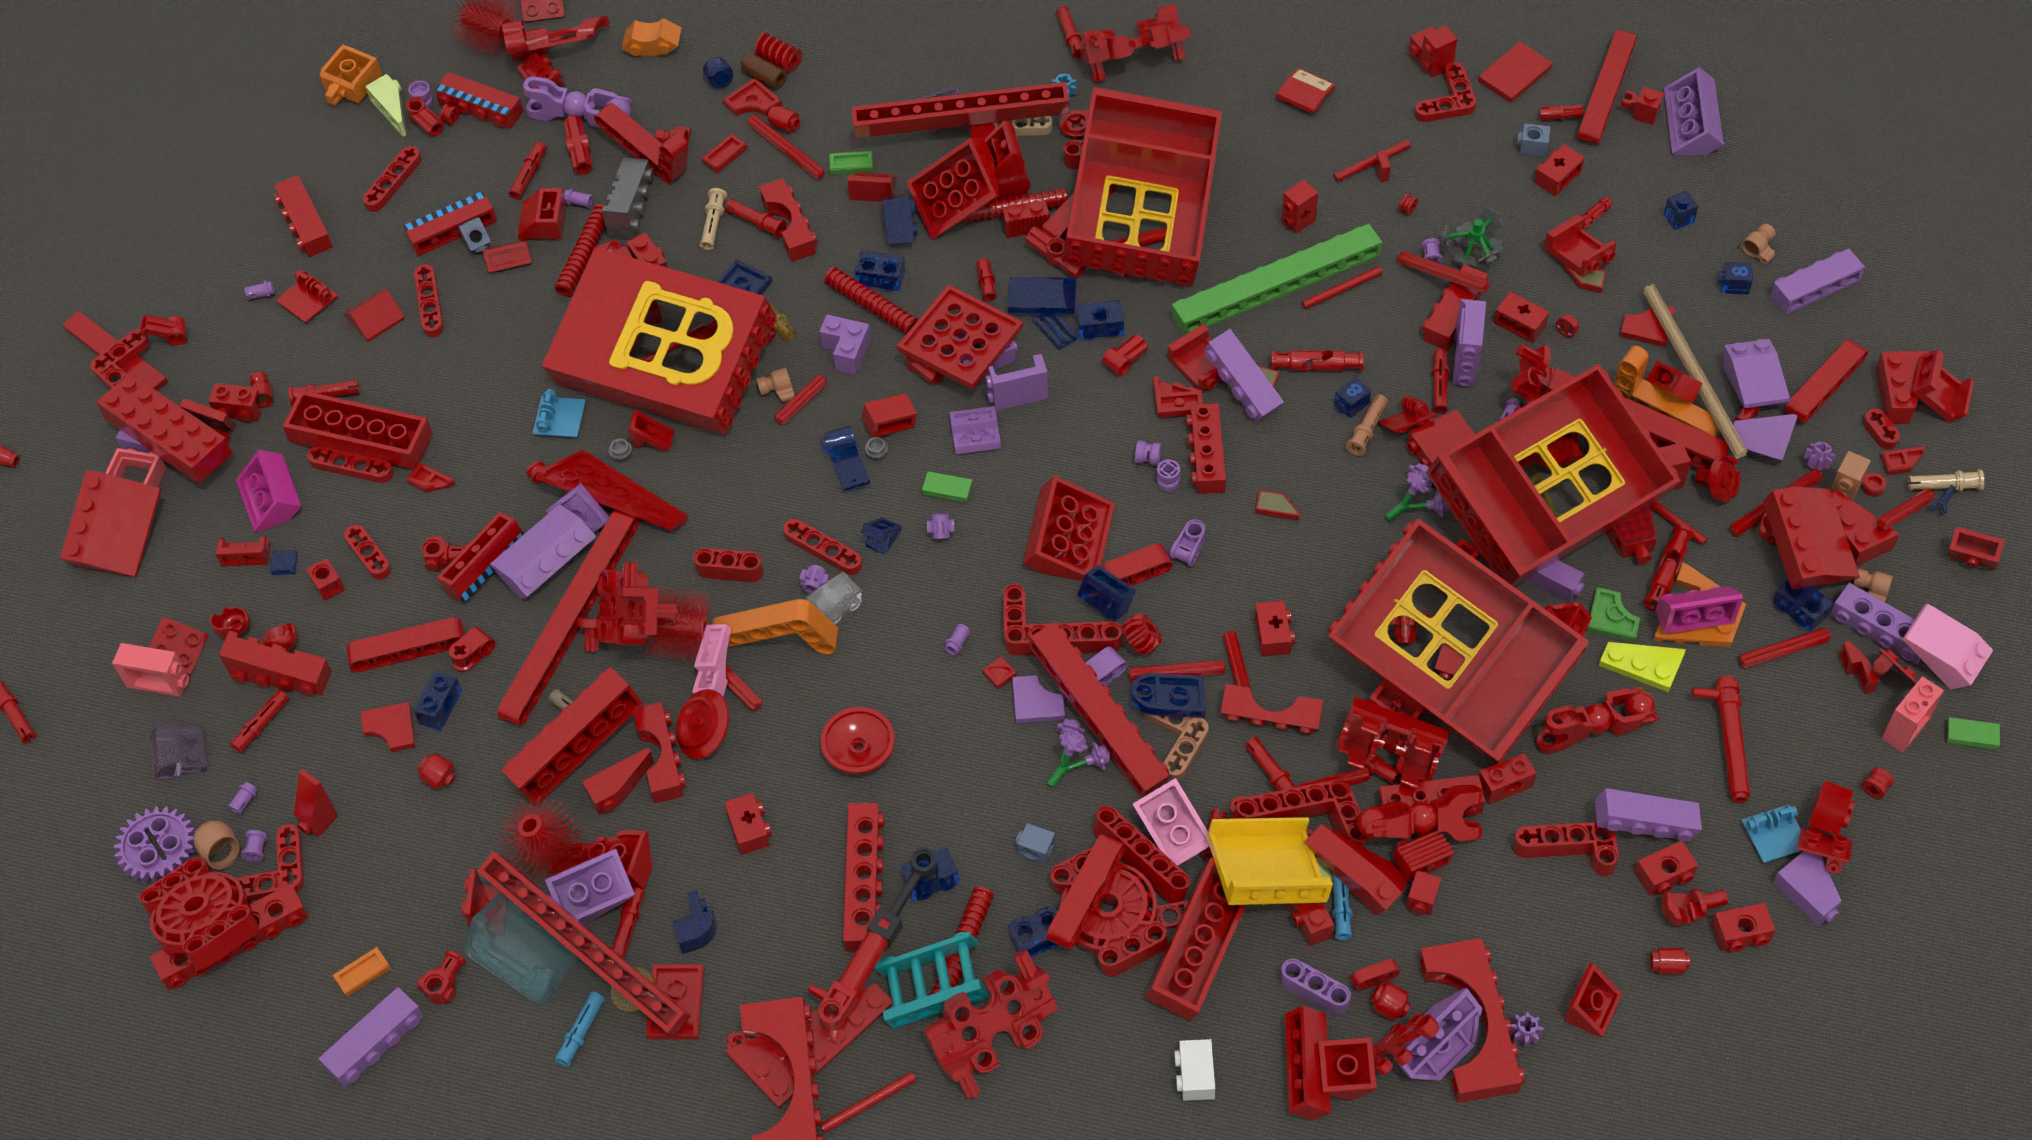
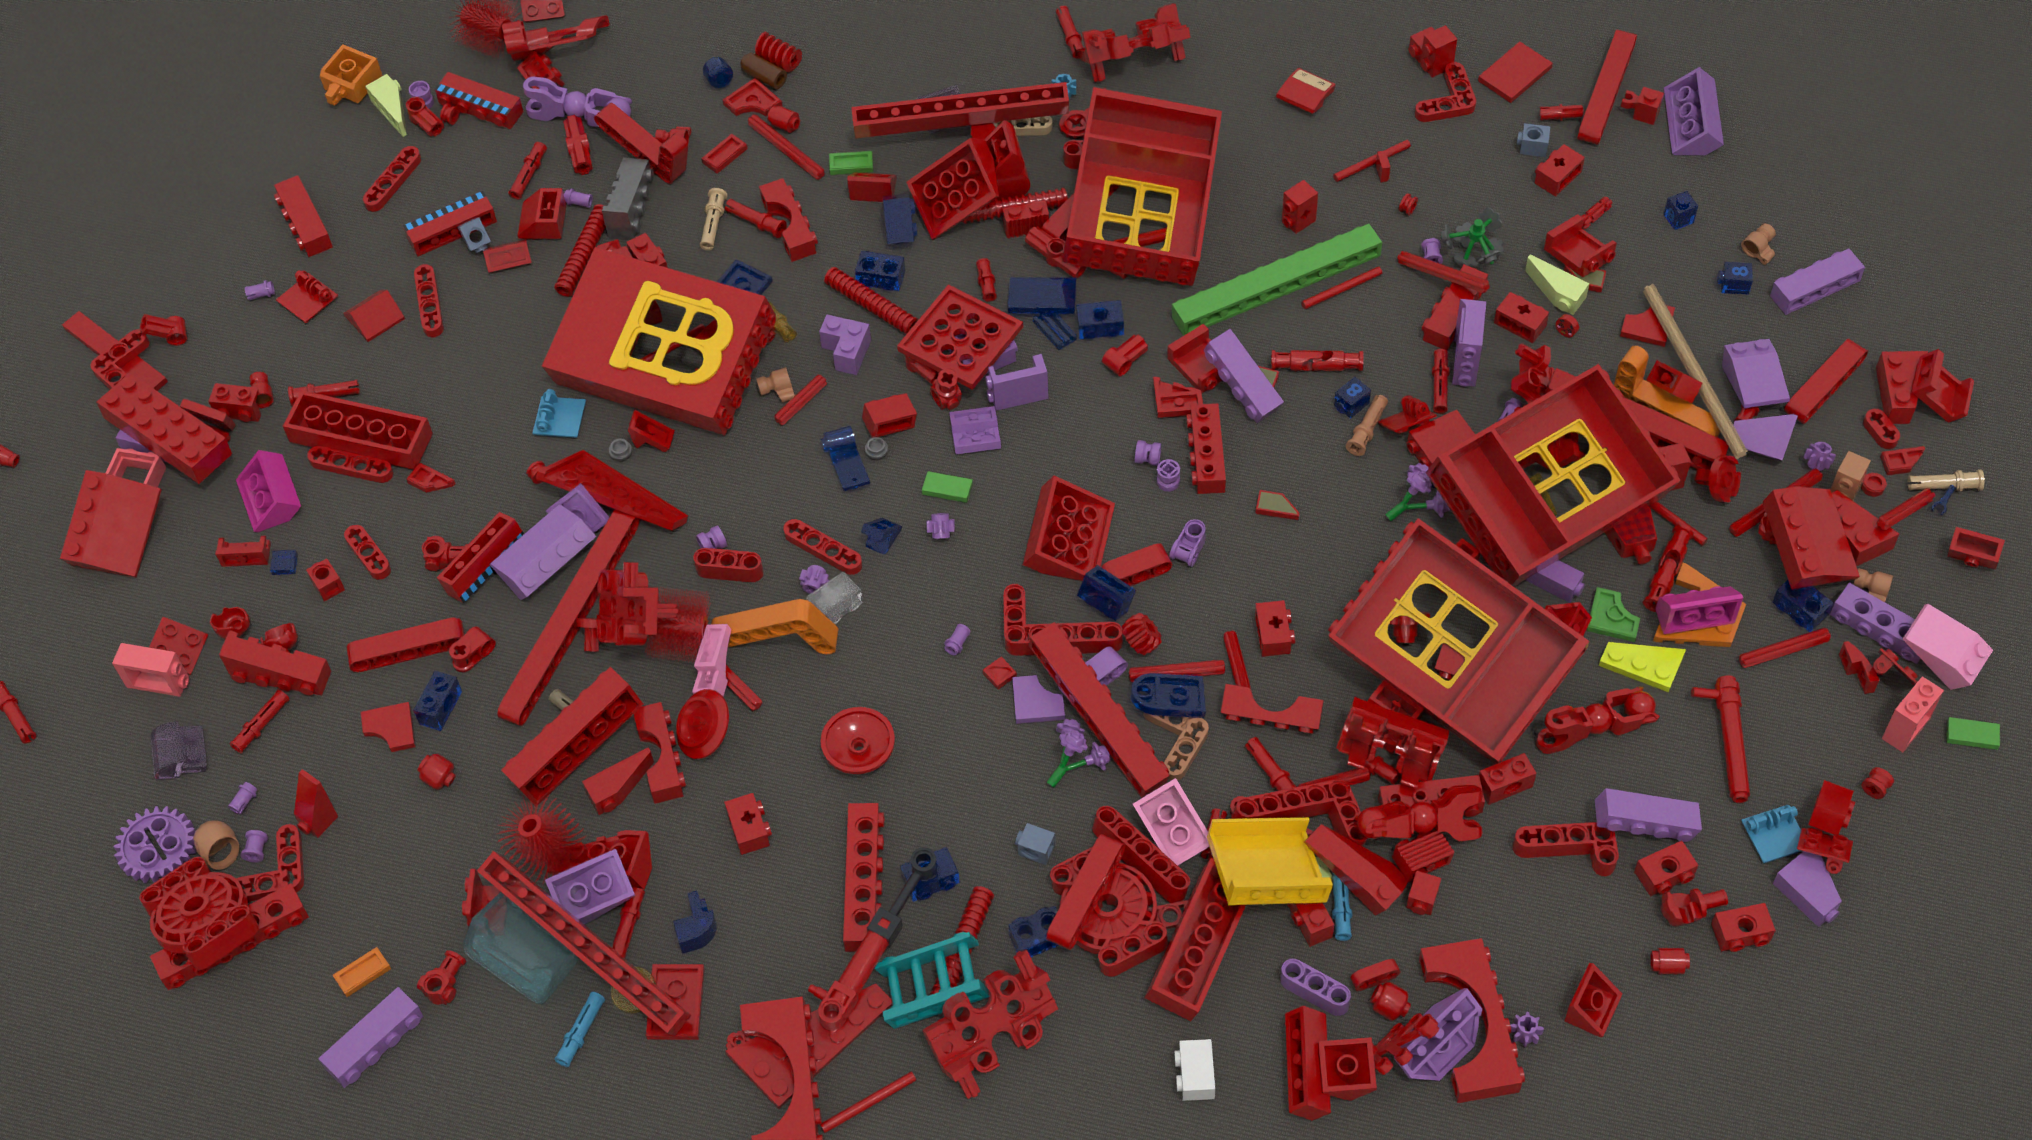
(651, 38): orange brick -> none
(712, 539): none -> medium lavender wheel
(946, 390): none -> red connector
(1558, 286): none -> yellowish green slope

